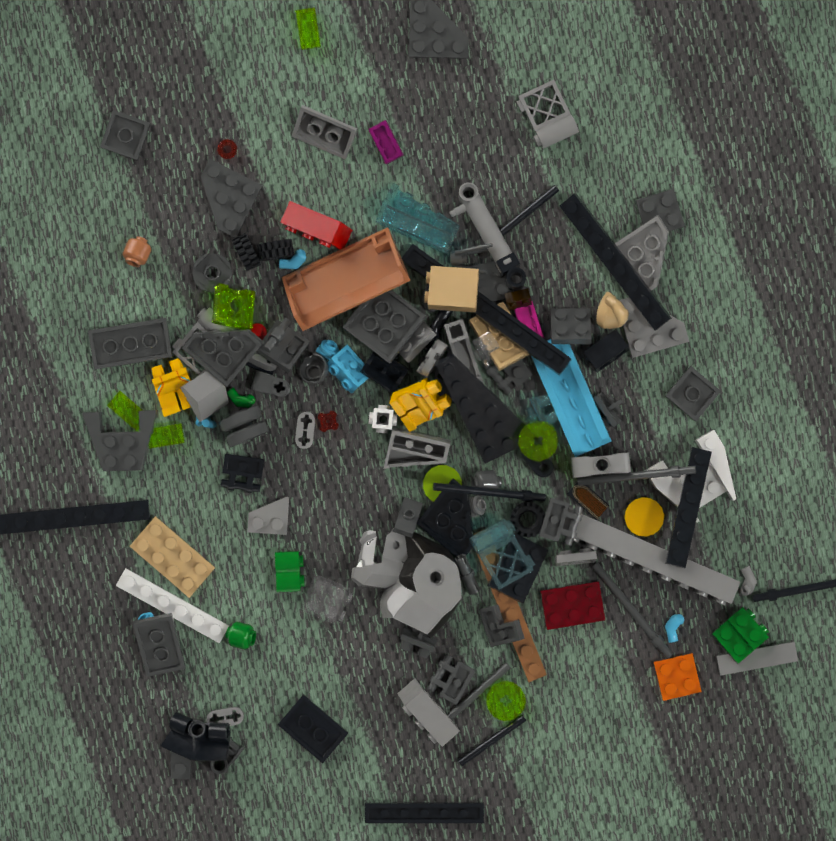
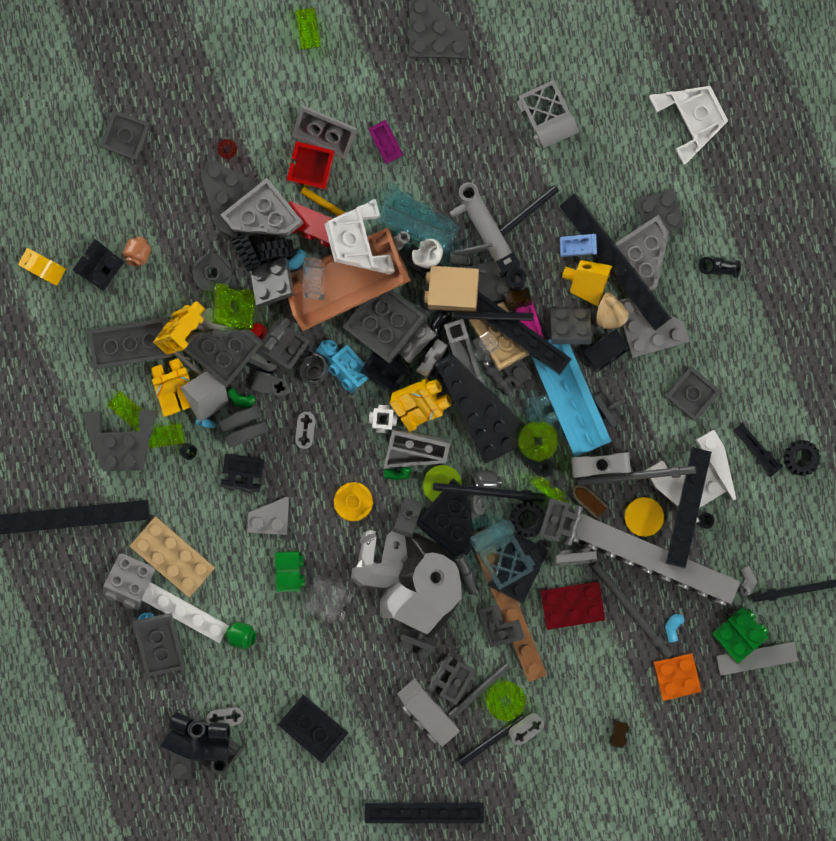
(42, 266): none -> yellow brick
(99, 258): none -> black hips
(128, 581): none -> light grey bracket
(174, 333): none -> yellow hips
(192, 453): none -> black hinge
(262, 212): none -> light grey plate
(272, 282): none -> dark grey plate
(311, 167): none -> red piece
(312, 278): none -> clear slope
(321, 201): none -> yellow bar
(329, 416): clear red plate -> none
(350, 242): none -> white wing
(358, 496): none -> yellow tile
(397, 475): none -> green arm
(402, 238): none -> light grey pin
(428, 254): none -> white hair
(494, 315): none -> black bar
(526, 729): none -> light grey beam
(543, 485): none -> clear neon green plate
(578, 245): none -> light blue plate
(588, 280): none -> yellow torso
(619, 734): none -> dark brown piece
(700, 113): none -> white wing
(702, 520): none -> black hinge
(720, 266): none -> black connector
(763, 457): none -> black pin
(814, 457): none -> black tyre

